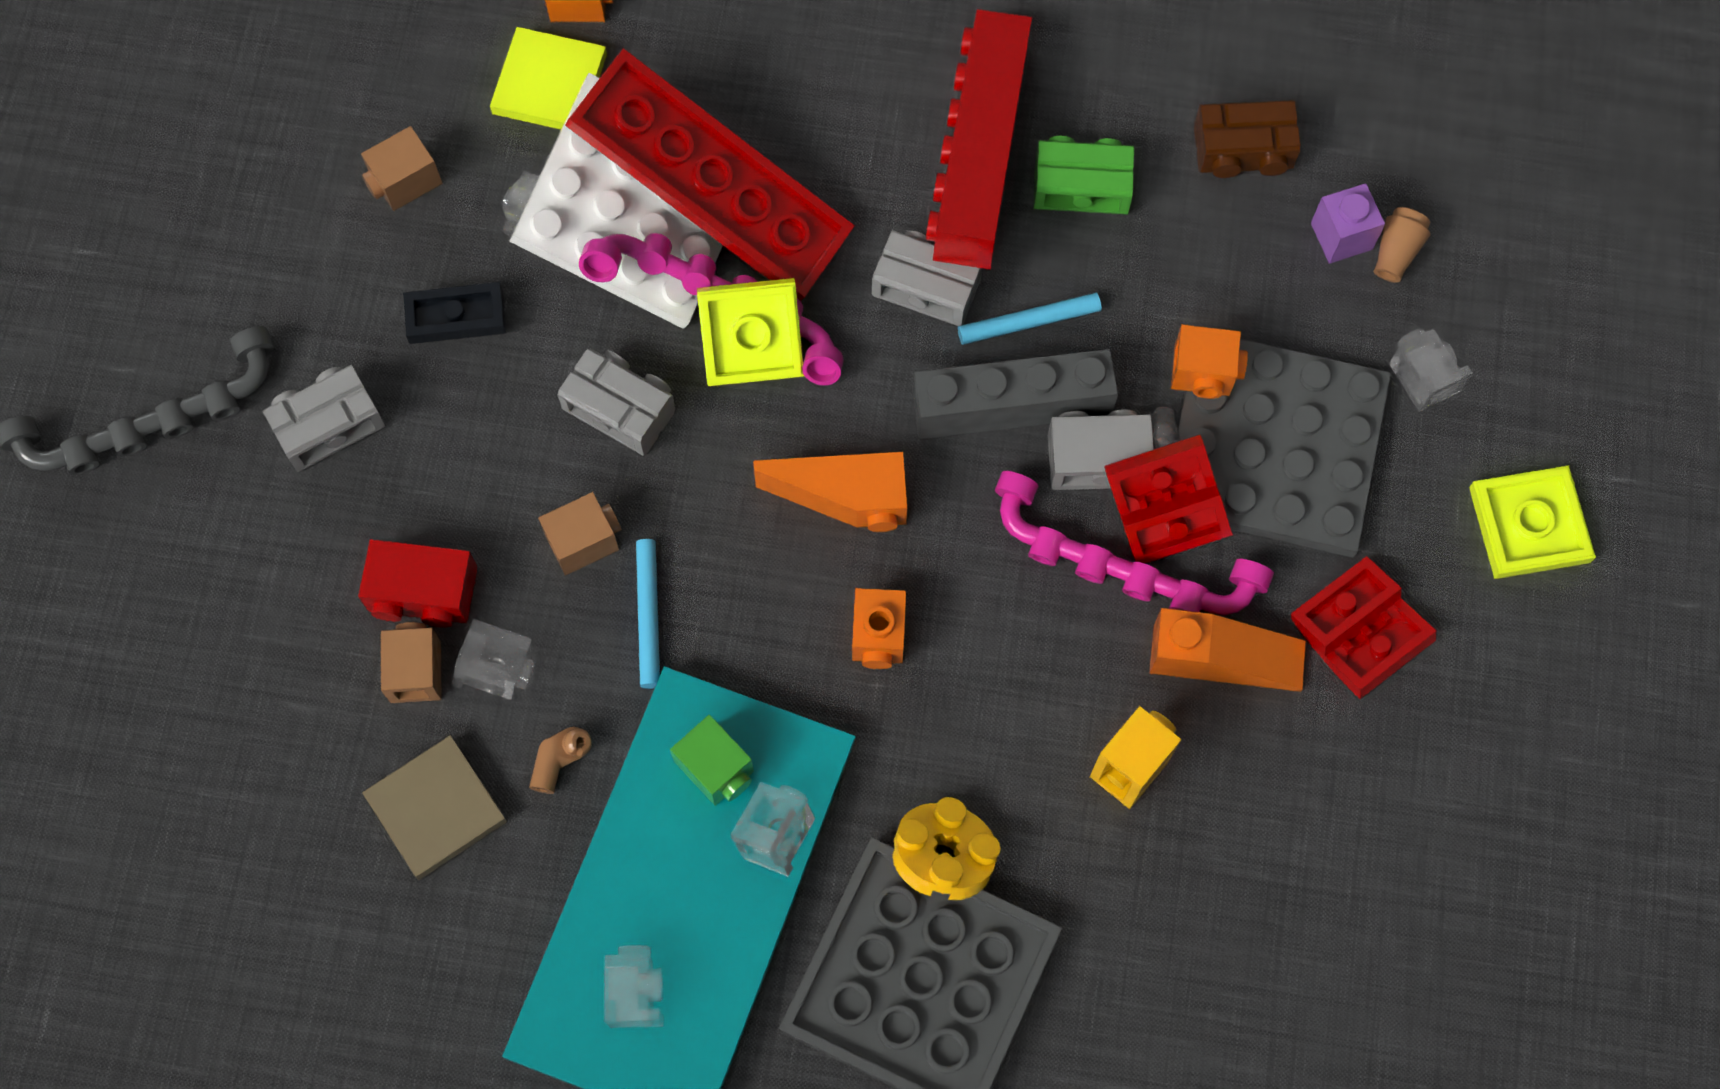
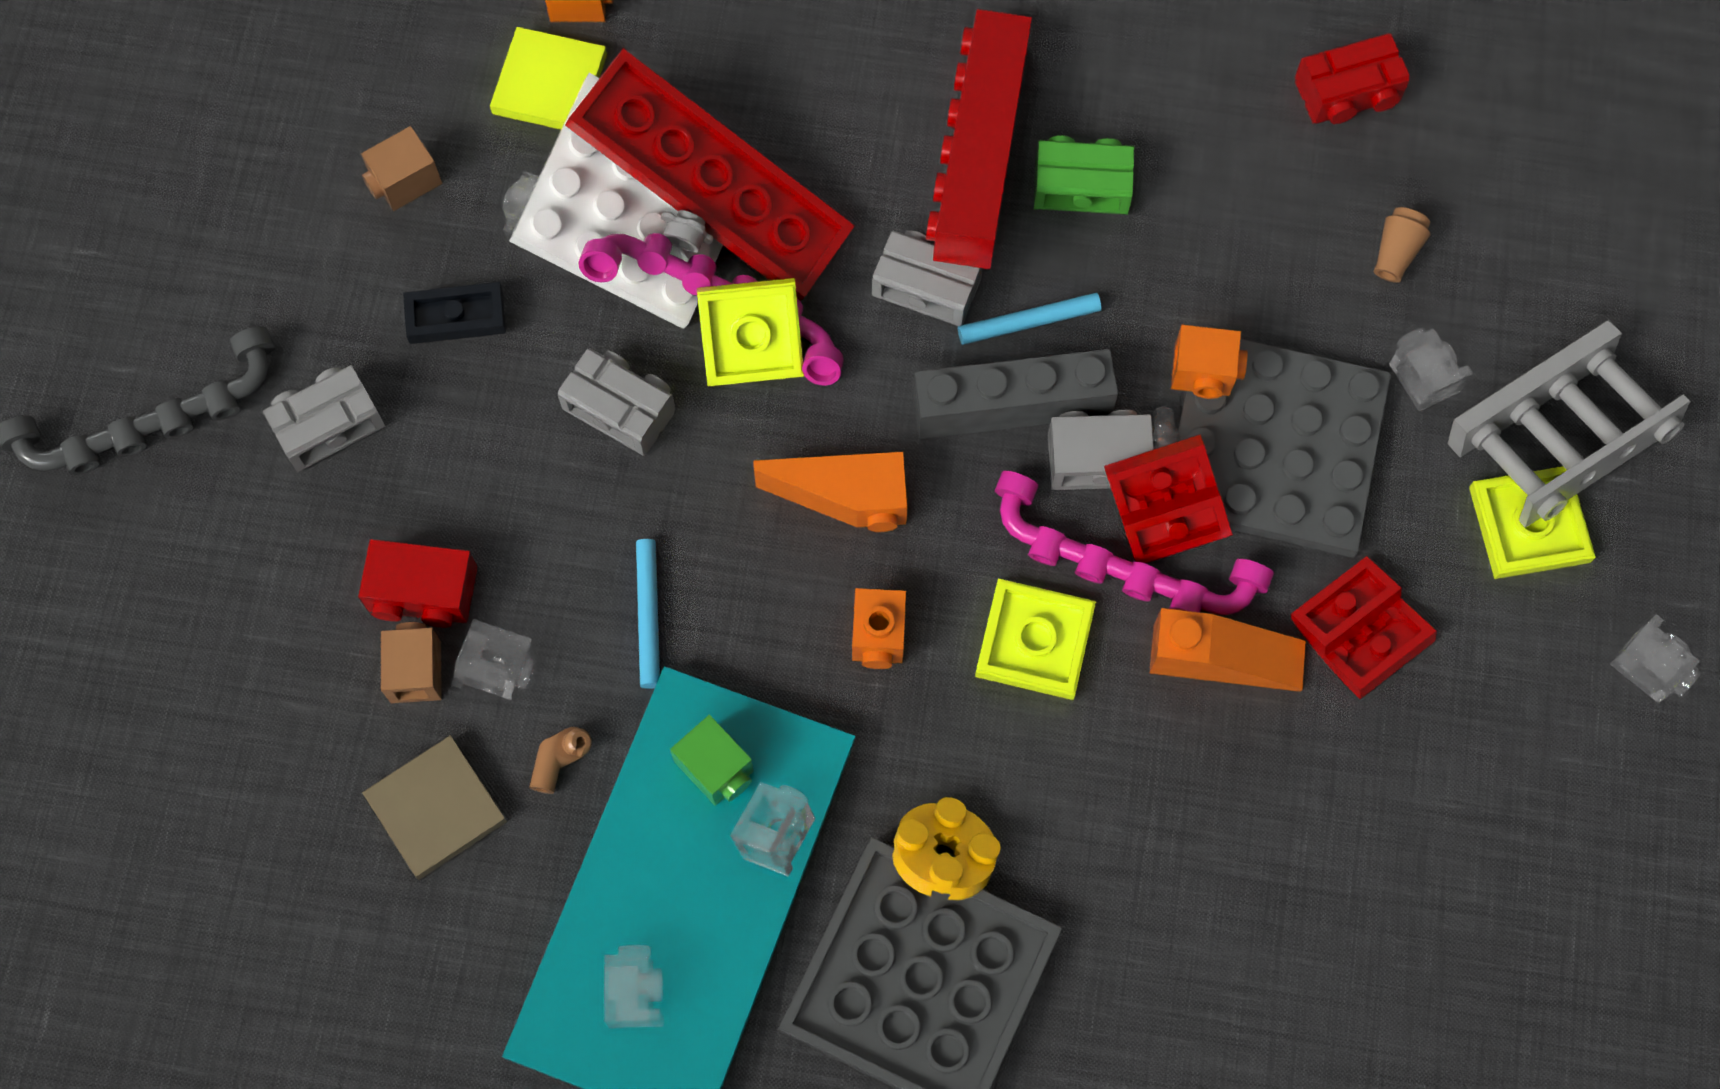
(581, 532): medium nougat brick -> none
(686, 230): none -> light grey plate
(1035, 639): none -> neon yellow tile
(1135, 756): yellow brick -> none
(1247, 138): reddish brown brick -> none
(1347, 223): medium lavender brick -> none
(1352, 79): none -> red brick
(1558, 380): none -> light grey fence
(1657, 661): none -> clear brick

